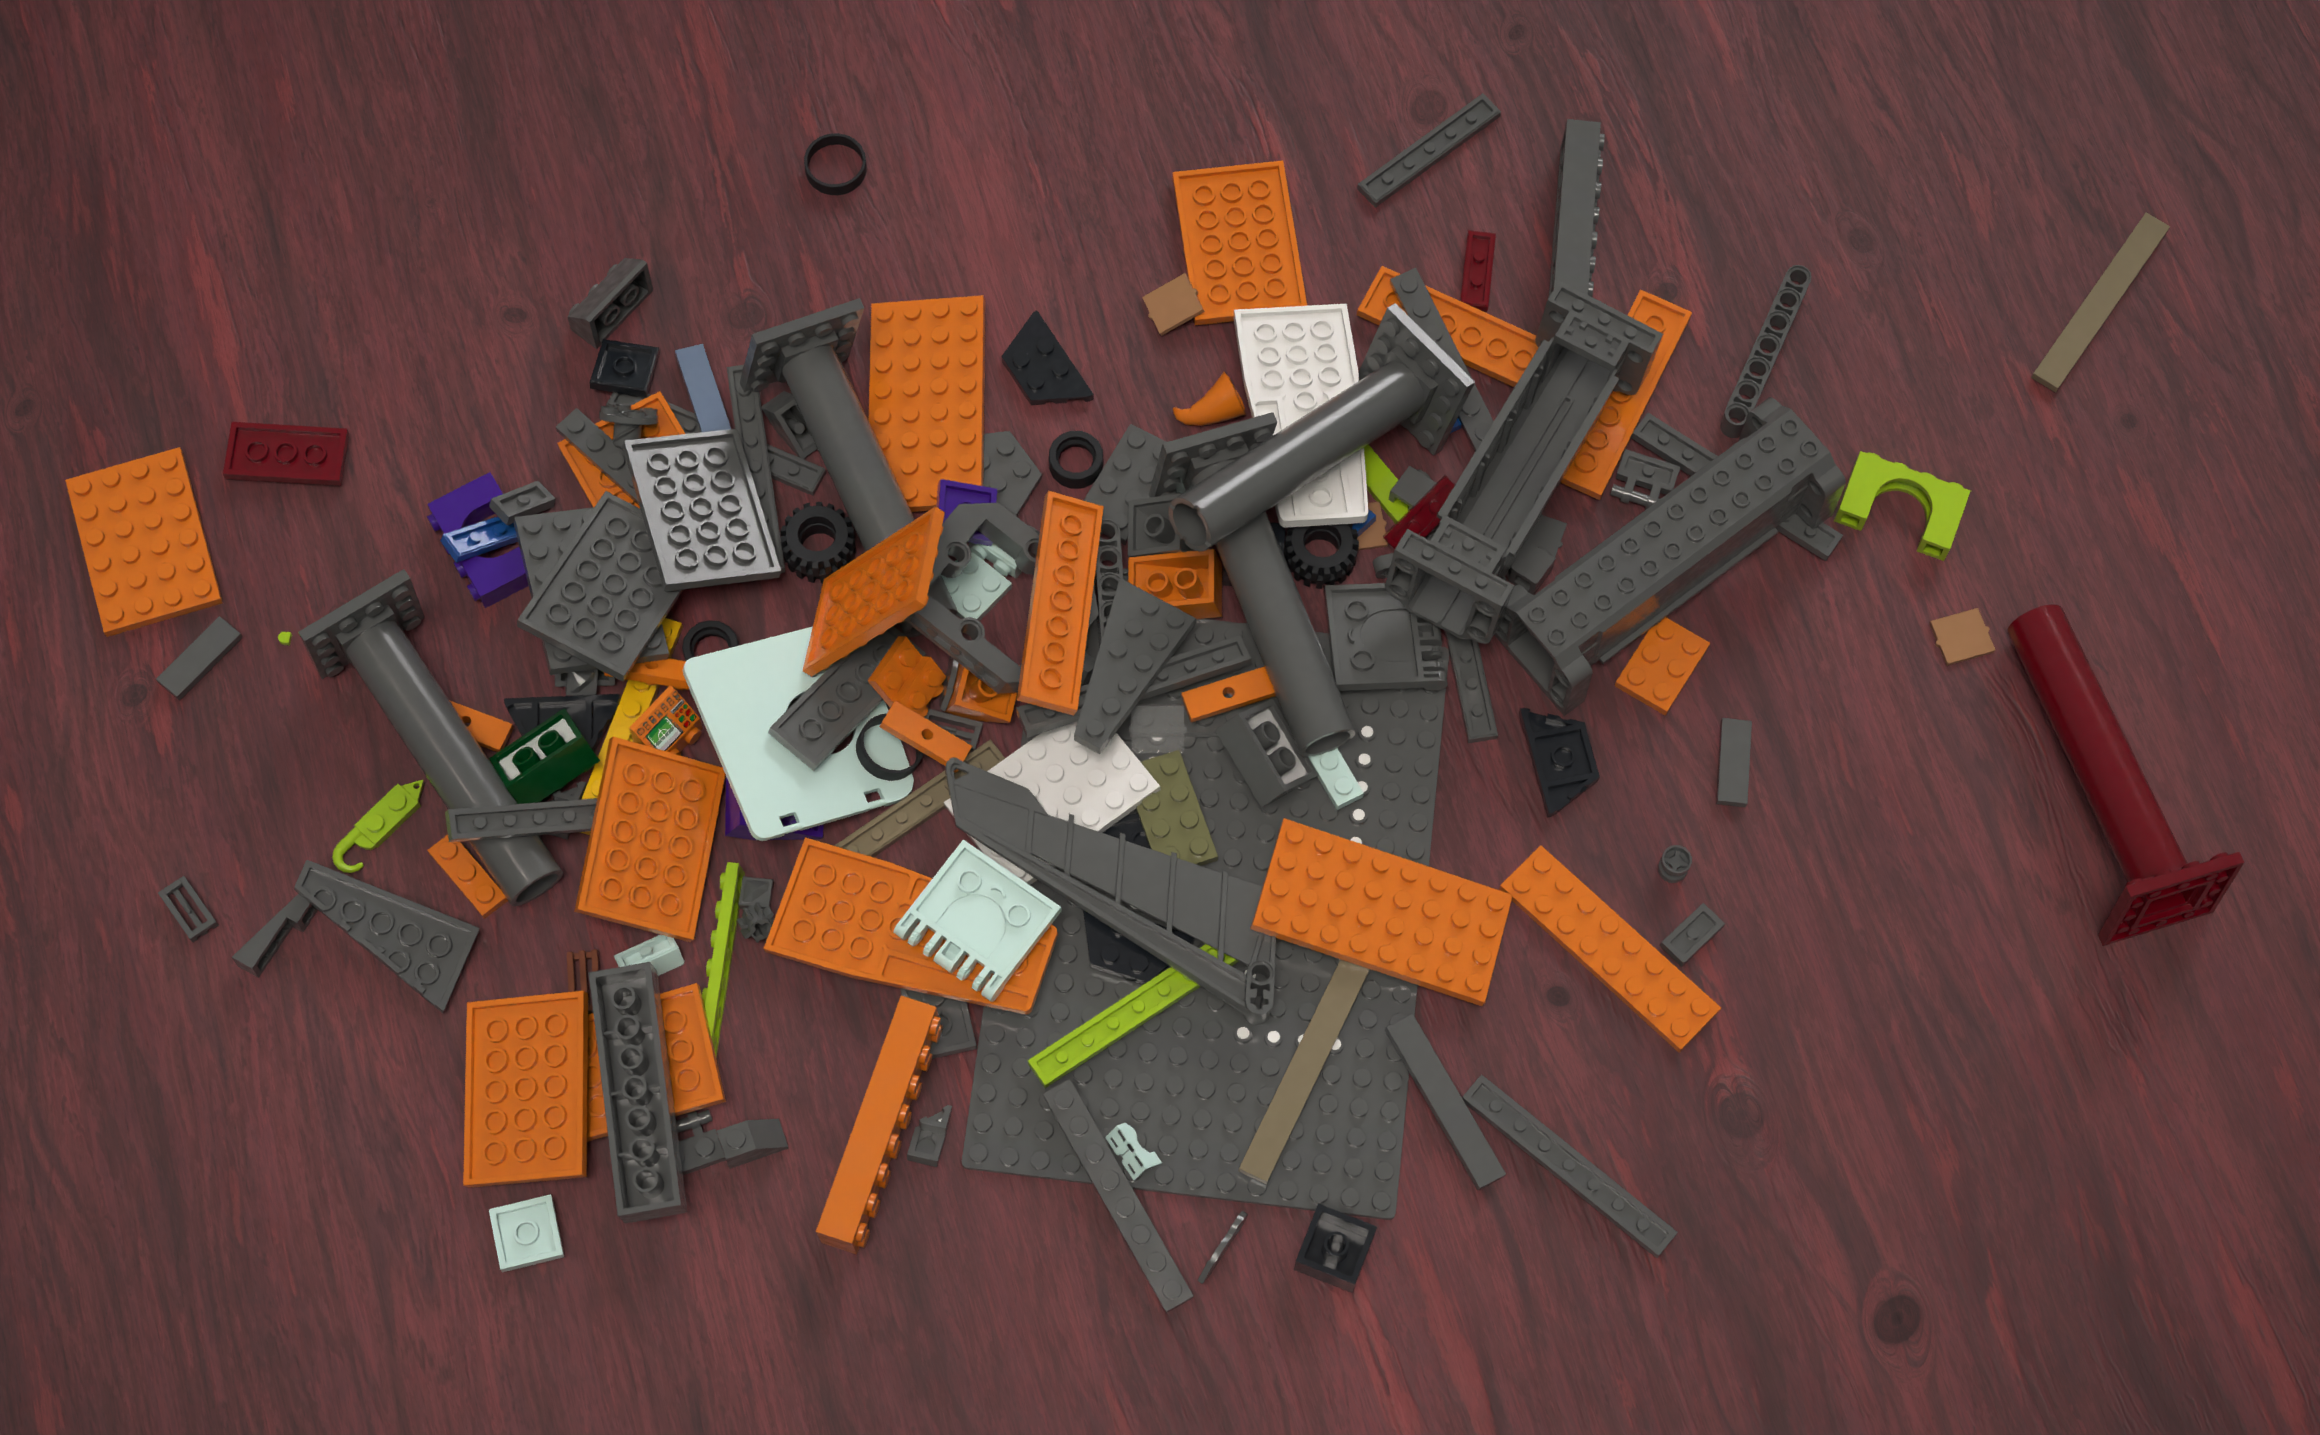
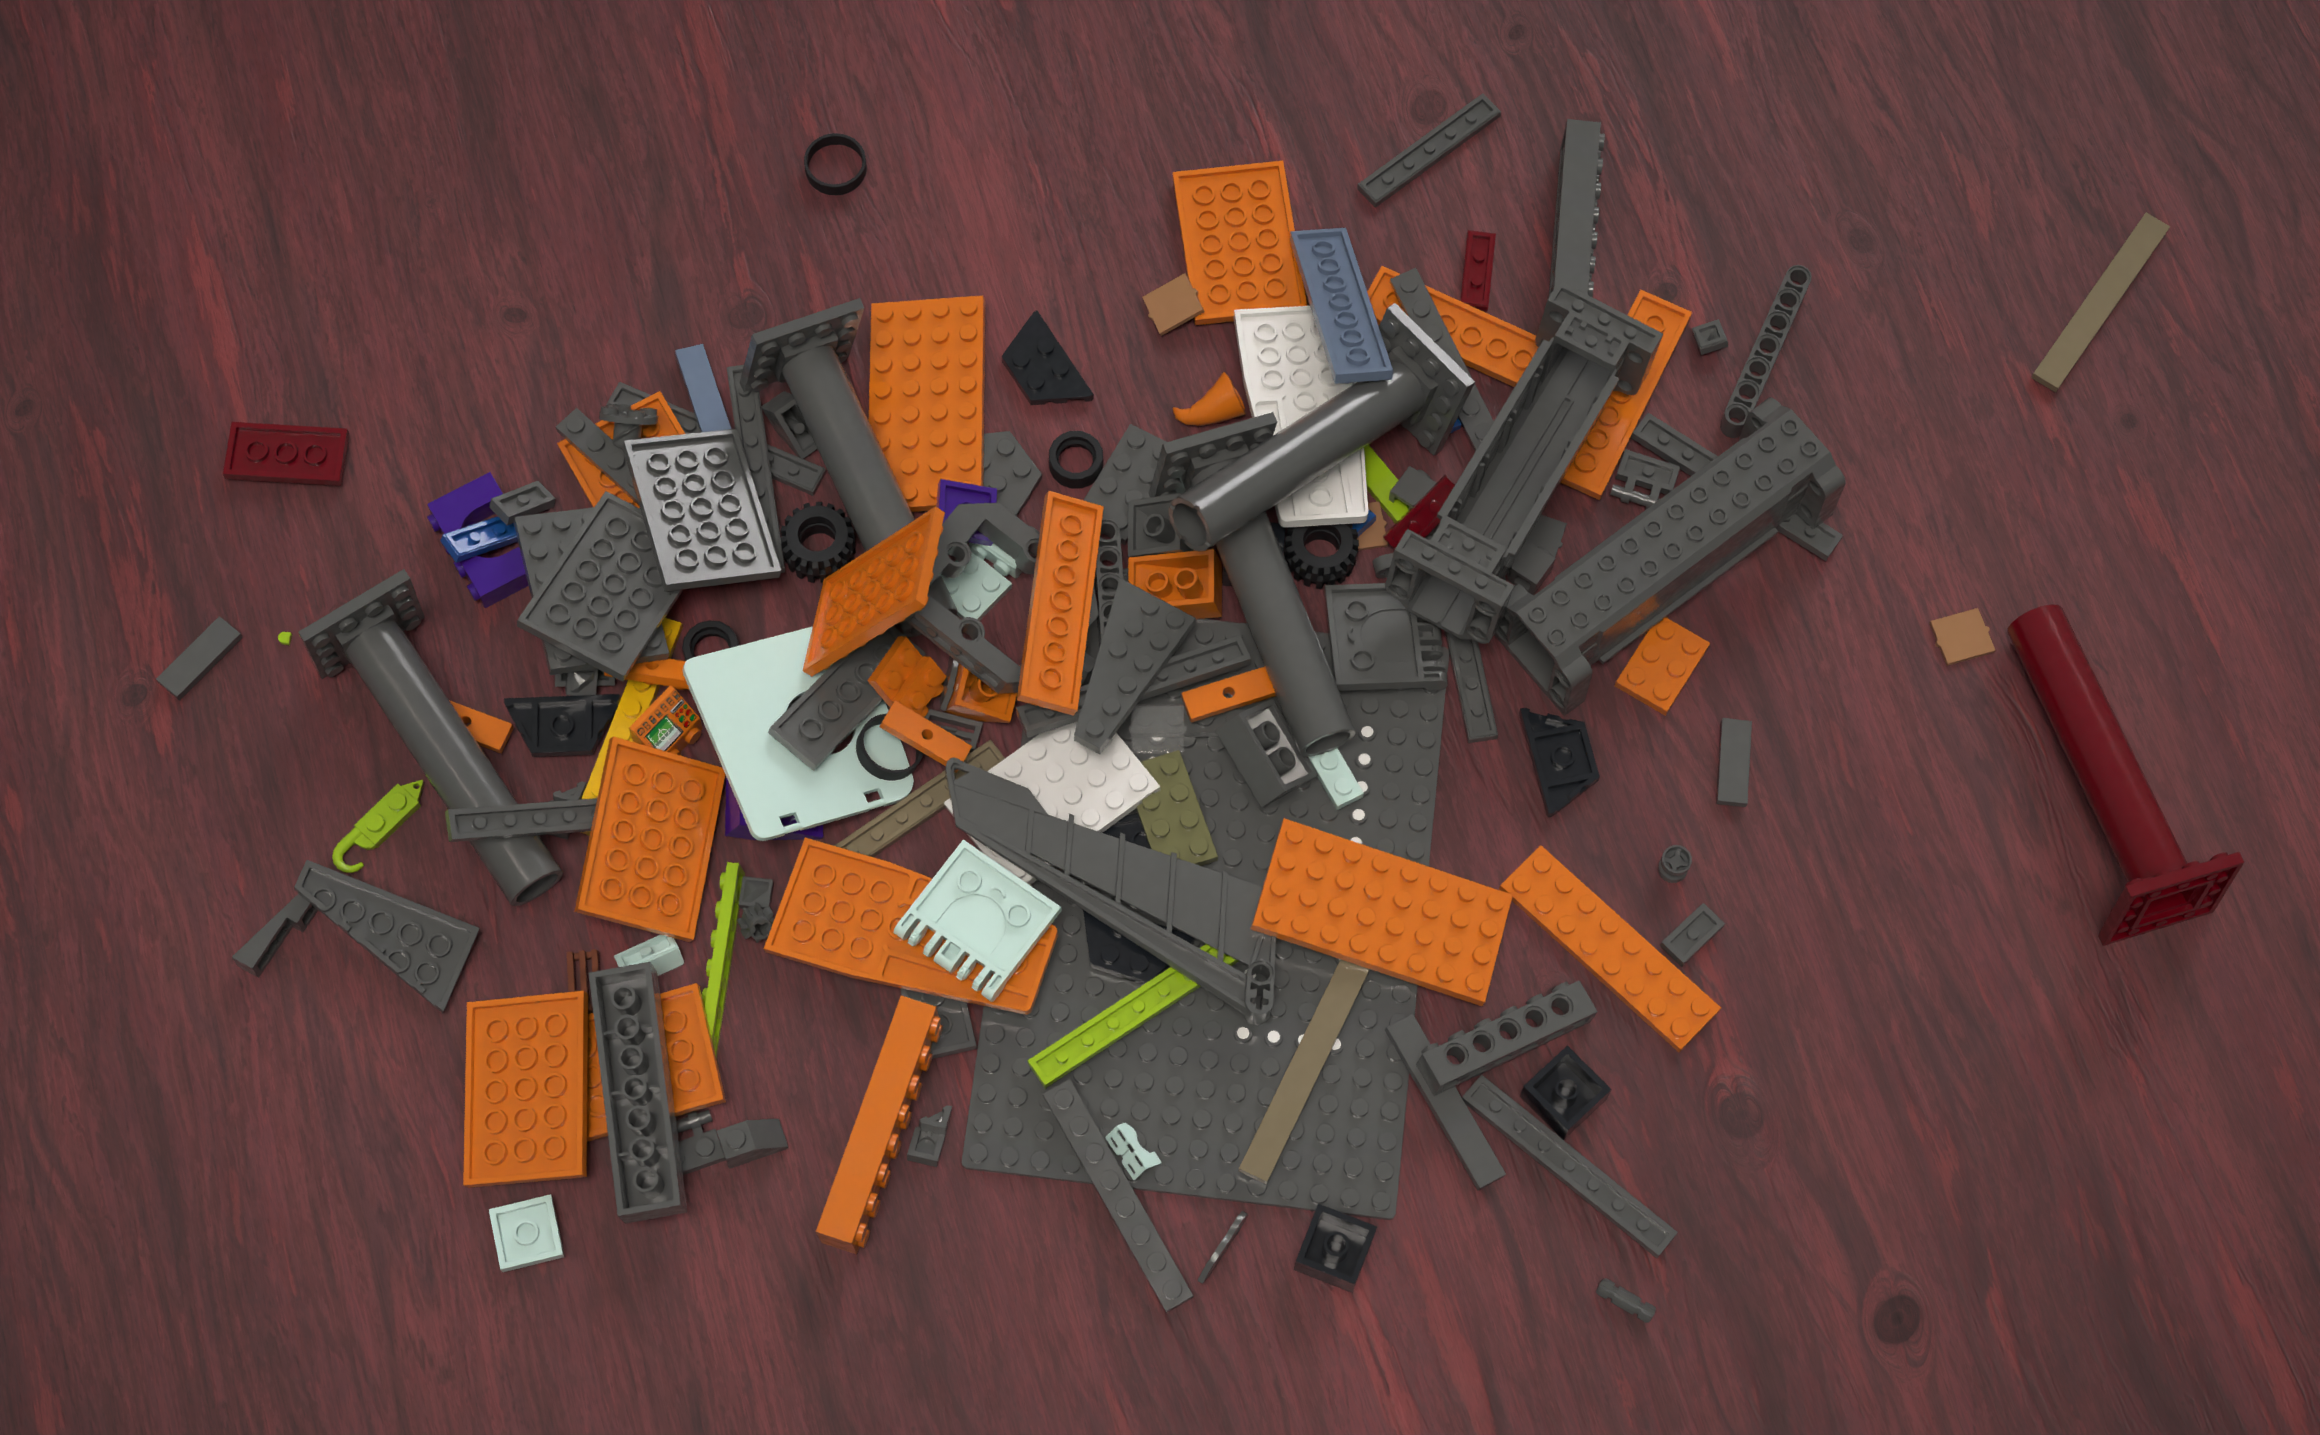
(143, 542): orange plate -> none
(201, 928): dark grey tile -> none
(468, 876): orange plate -> none
(544, 759): dark green slope -> none
(611, 301): dark grey slope -> none
(624, 368): black tile -> none
(1341, 306): none -> sand blue plate
(1443, 1075): none -> dark grey brick
(1565, 1092): none -> black brick
(1626, 1300): none -> dark grey axle
(1710, 337): none -> dark grey tile
(1941, 500): lime arch -> none

